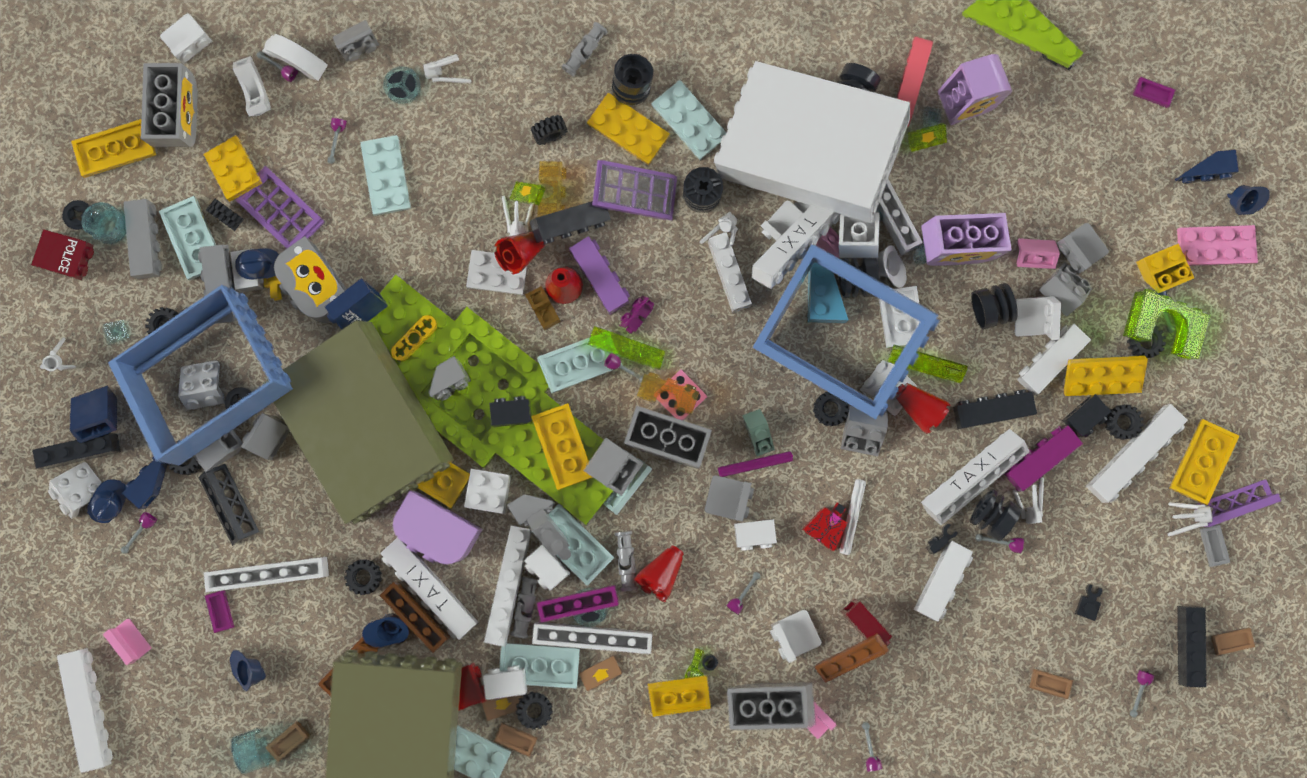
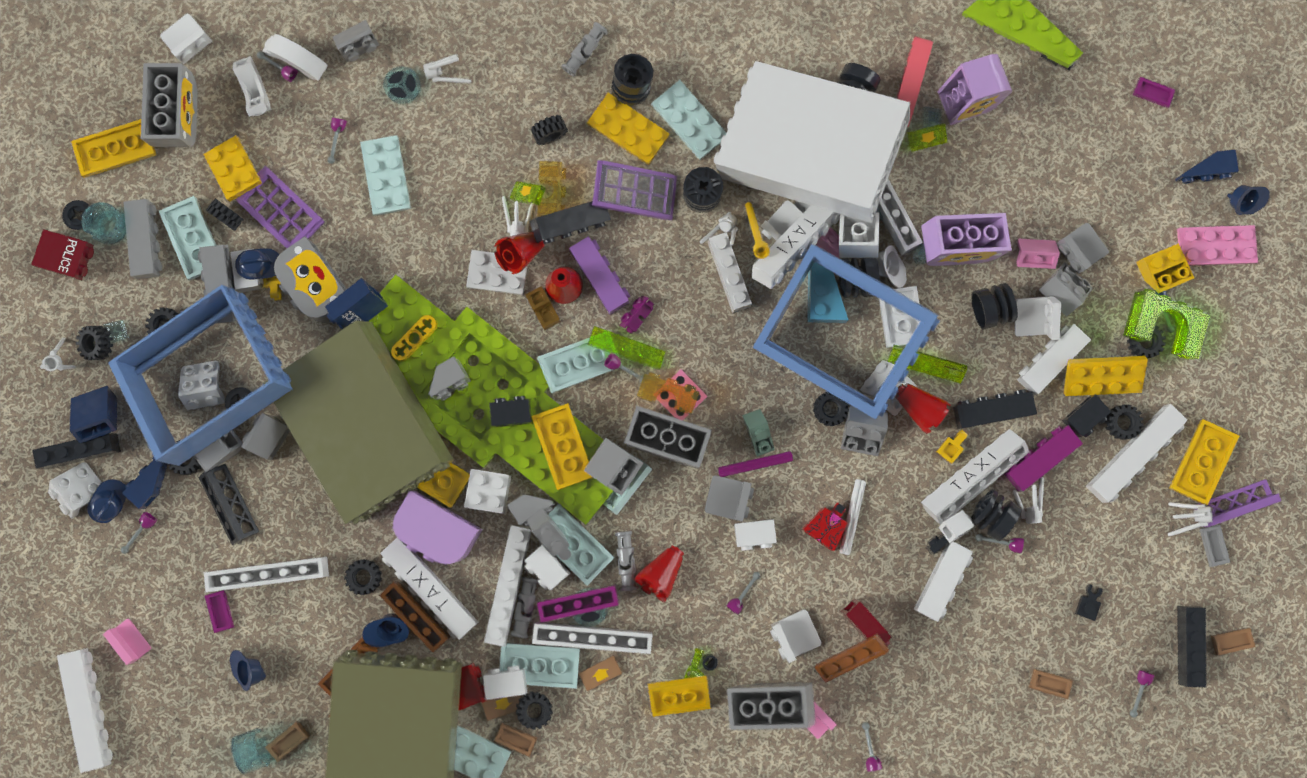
(86, 342): none -> black tyre
(760, 248): none -> yellow piece
(951, 448): none -> yellow plate
(956, 526): none -> white brick

